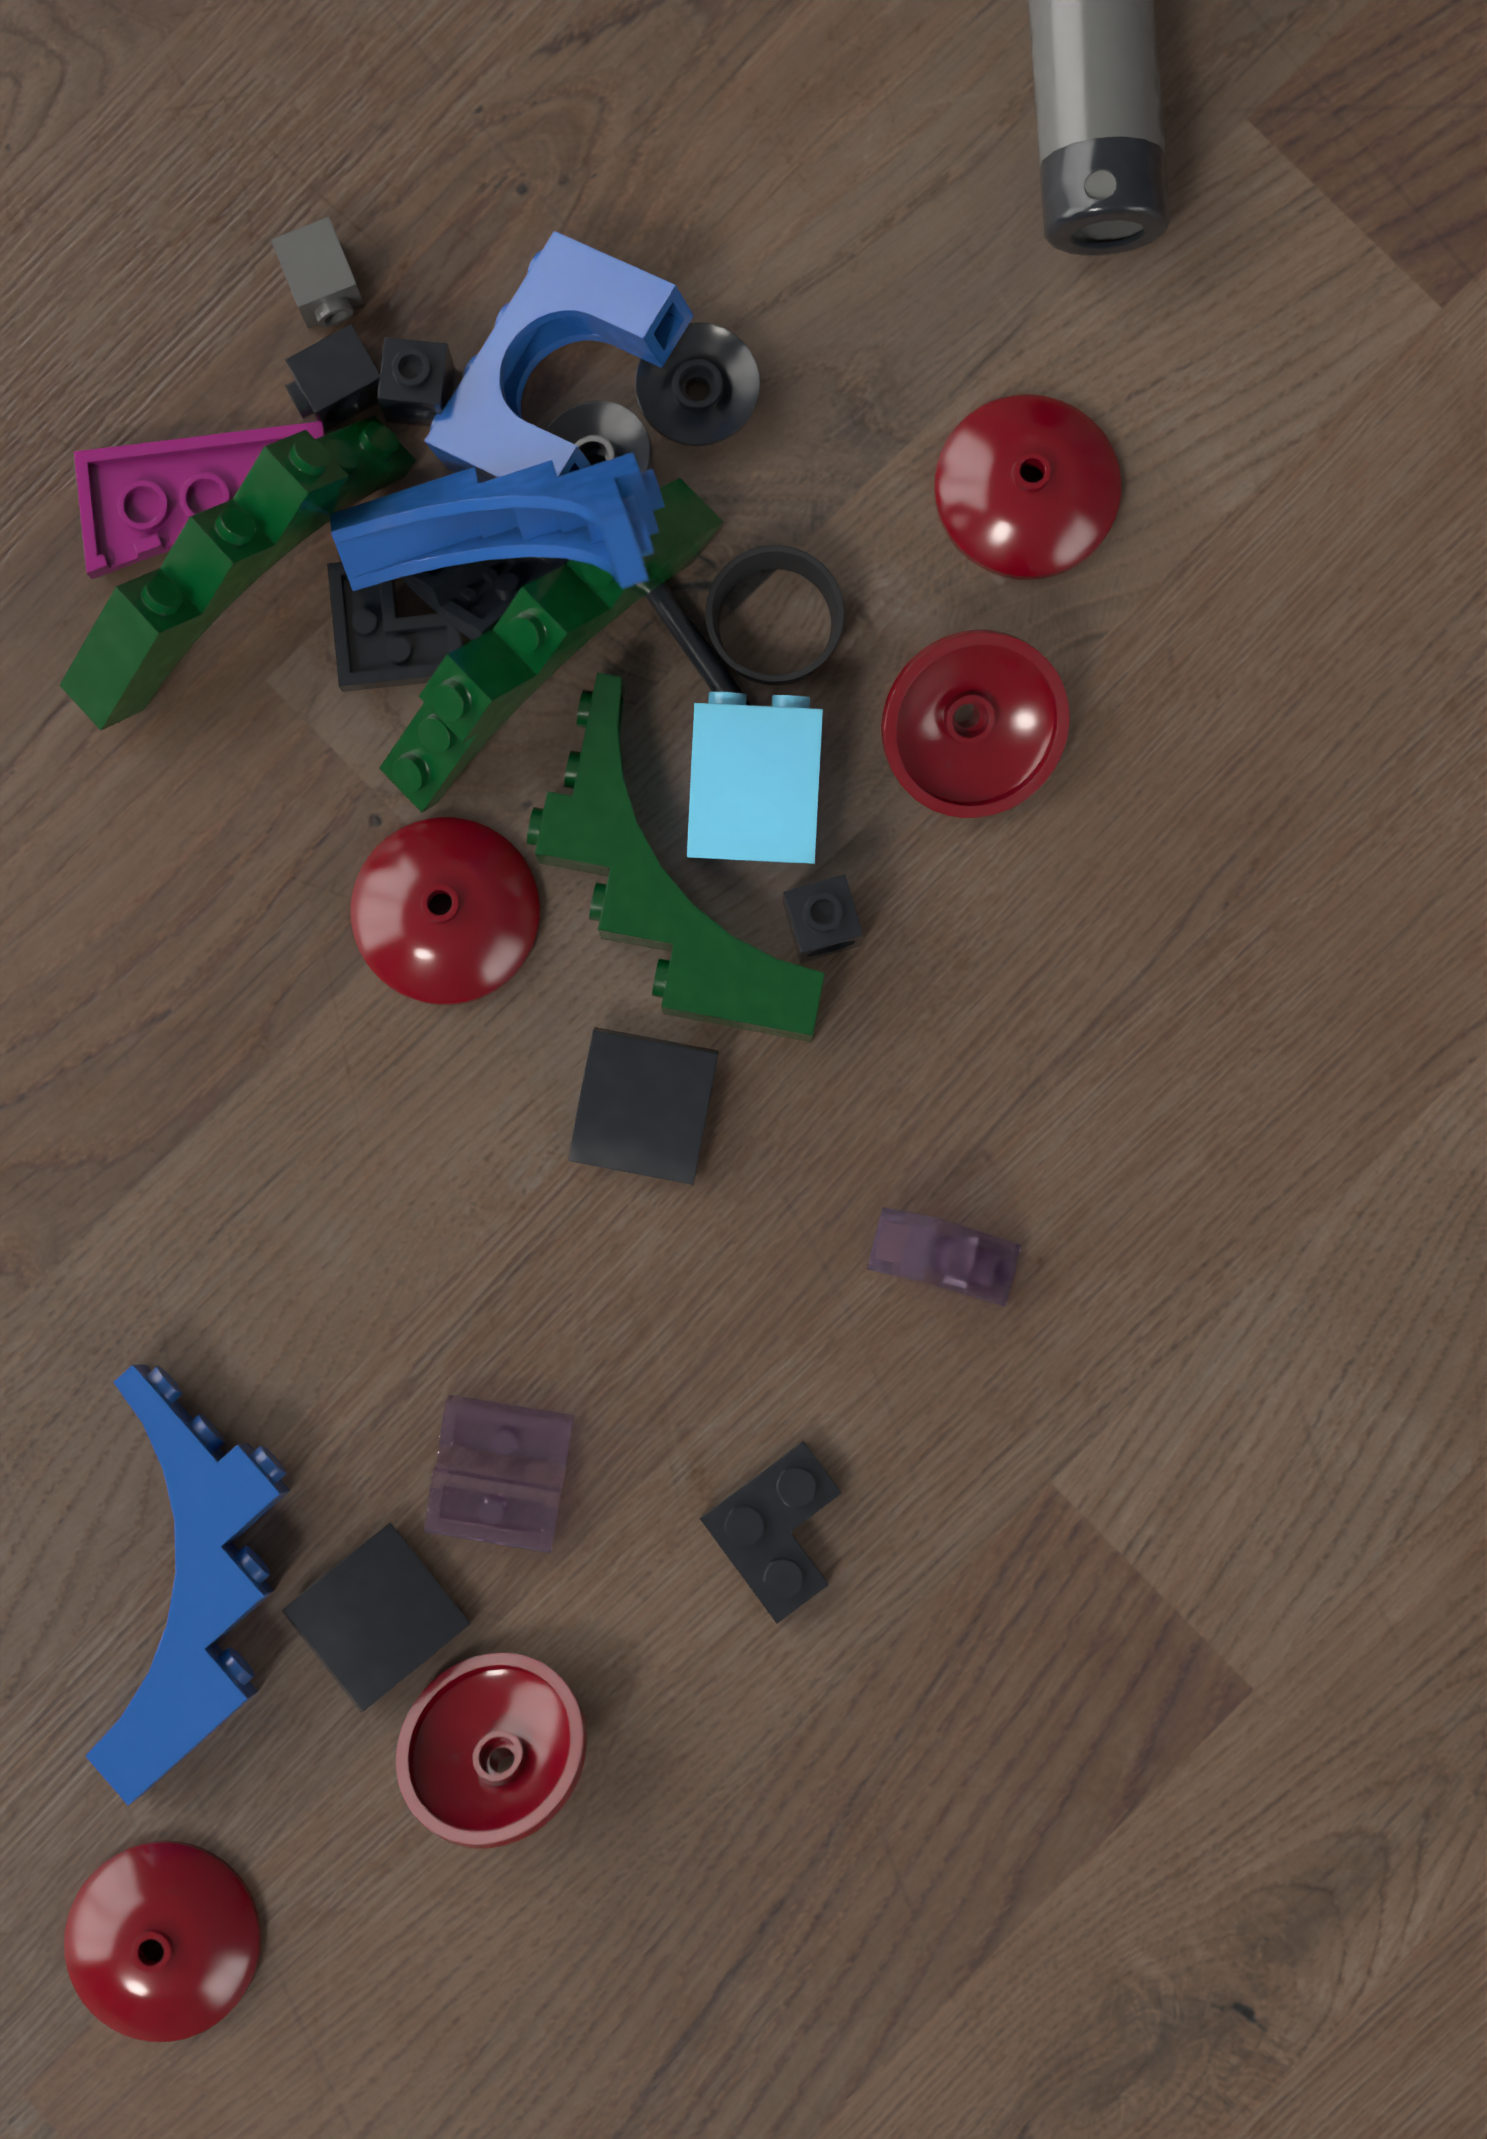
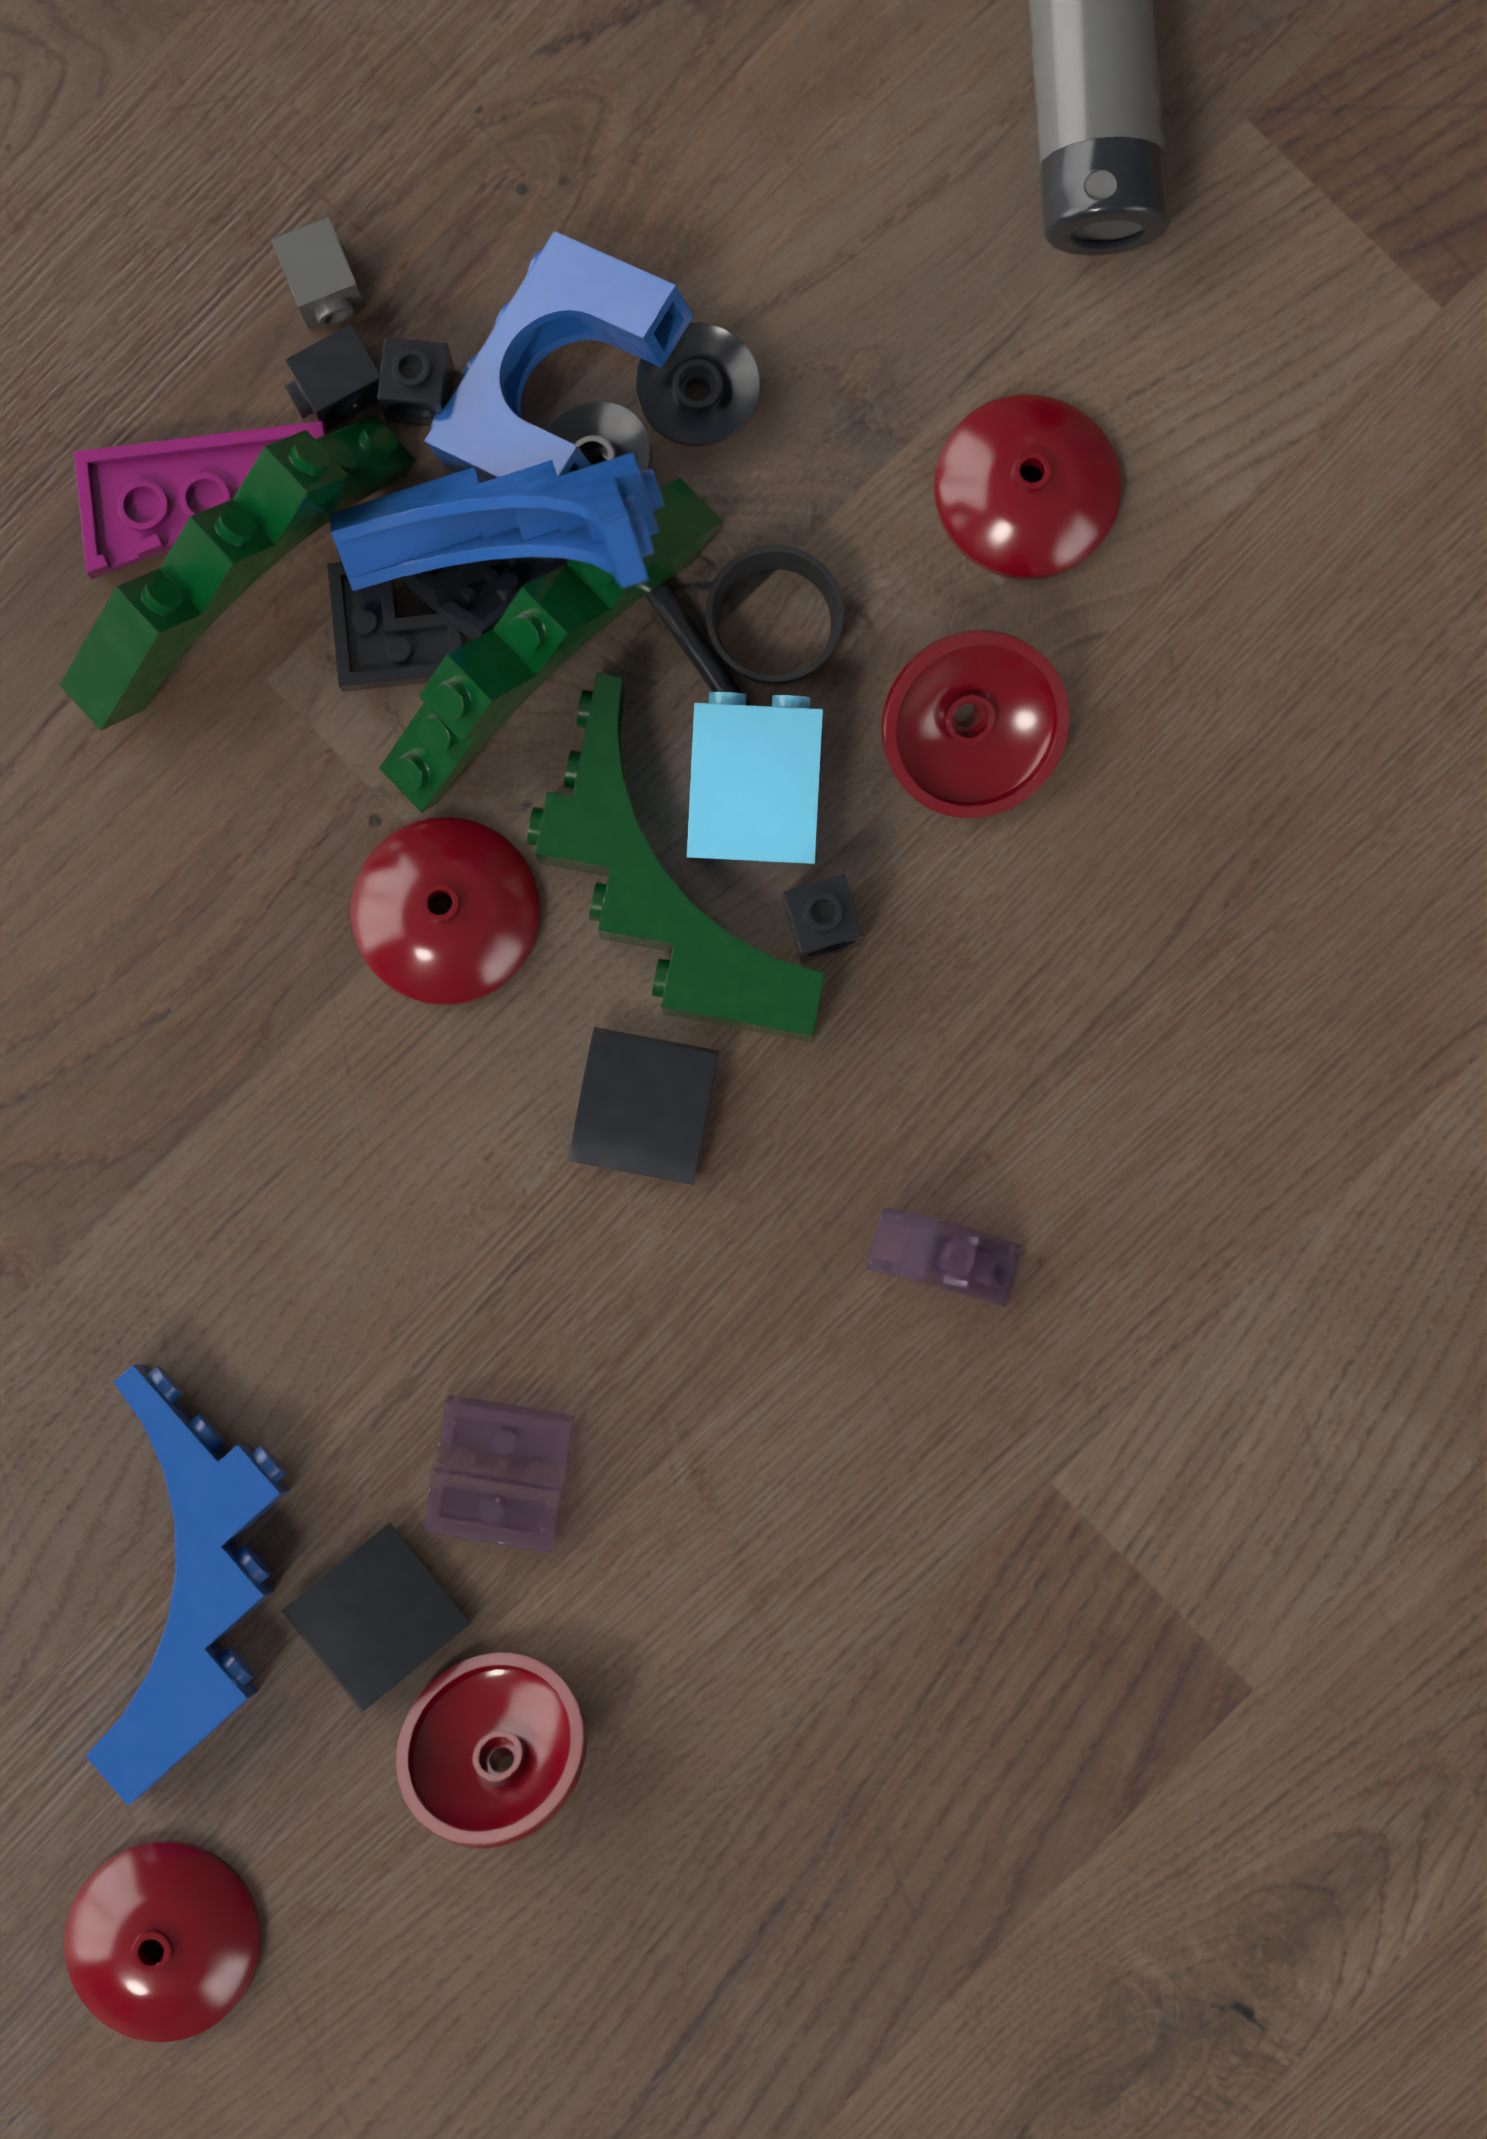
(757, 1525): black plate -> none

